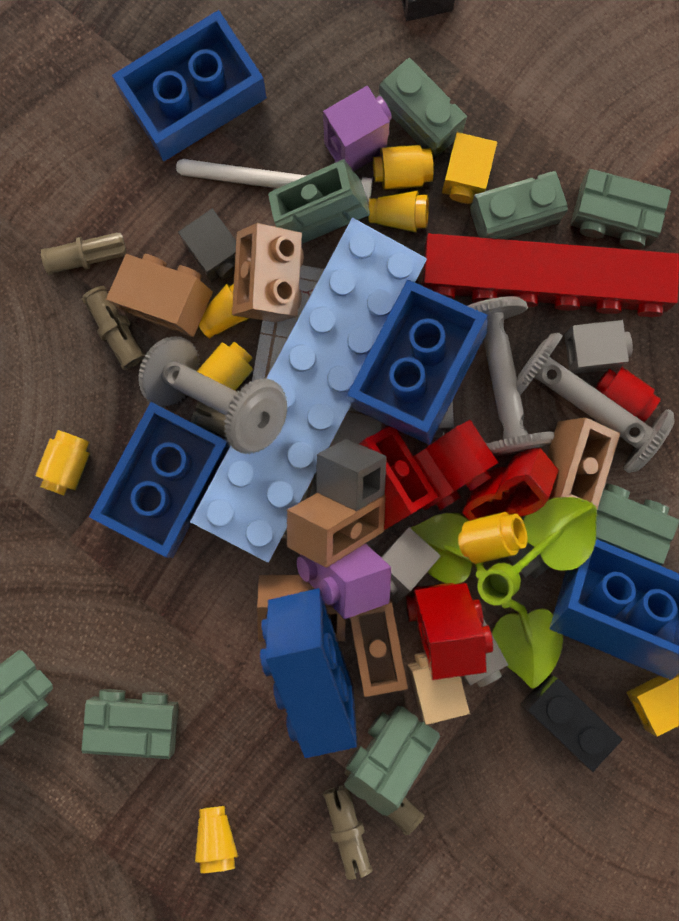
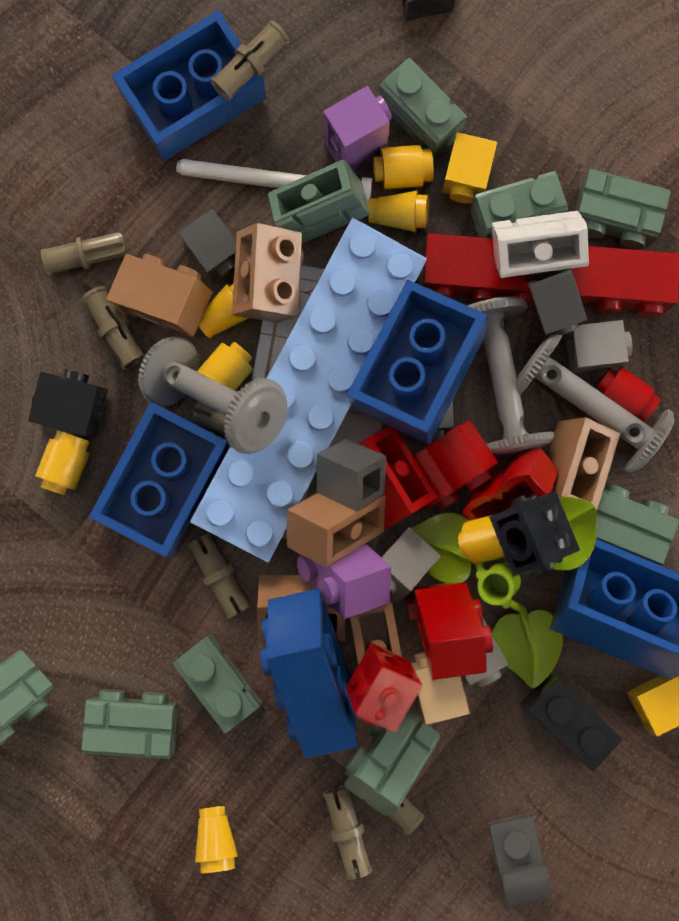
(68, 403): none -> black head
(218, 575): none -> dark tan pin
(218, 683): none -> sand green brick
(250, 60): none -> dark tan pin
(383, 688): none -> red head
(518, 861): none -> dark grey brick
(534, 533): none -> black head
(540, 244): none -> white brick
(556, 300): none -> dark grey brick

